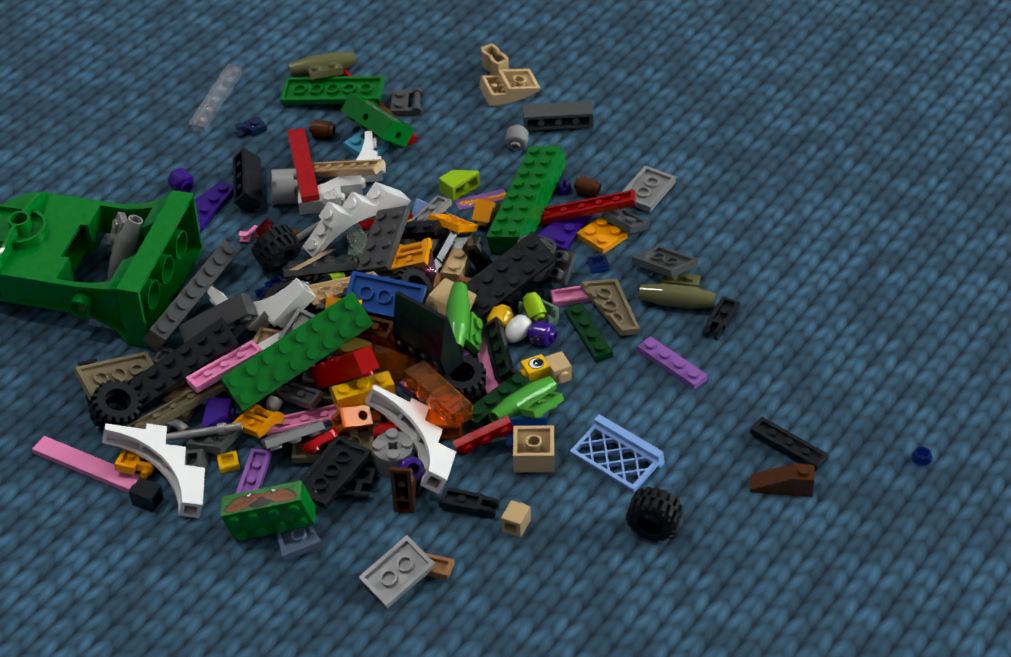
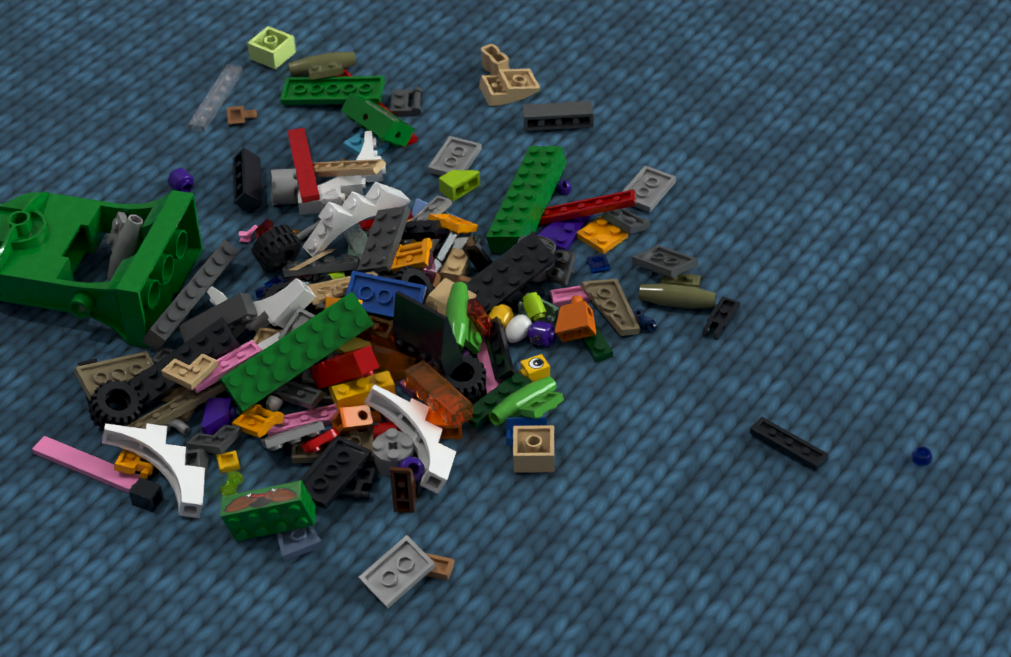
(191, 374): none -> tan plate
(212, 202): dark purple wing -> none
(220, 429): light grey bar -> none
(234, 479): none -> clear neon green piece
(237, 115): none -> medium nougat plate
(252, 126): dark blue plate -> none
(254, 470): medium lavender plate -> none
(271, 47): none -> yellowish green brick
(322, 129): reddish brown brick -> none
(454, 155): none -> light grey plate
(468, 202): medium lavender sticker -> none
(468, 502): black hinge -> none
(479, 317): none -> clear red plate
(483, 435): red plate -> none
(485, 212): light orange slope -> none
(515, 518): tan brick -> none
(516, 137): light grey head -> none
(559, 367): tan brick -> none
(575, 320): none -> orange torso
(587, 186): reddish brown brick -> none
(624, 439): light blue fence -> none
(644, 322): none -> dark blue arm
(654, 514): black tyre -> none
(672, 363): medium lavender plate -> none
(785, 480): reddish brown slope -> none

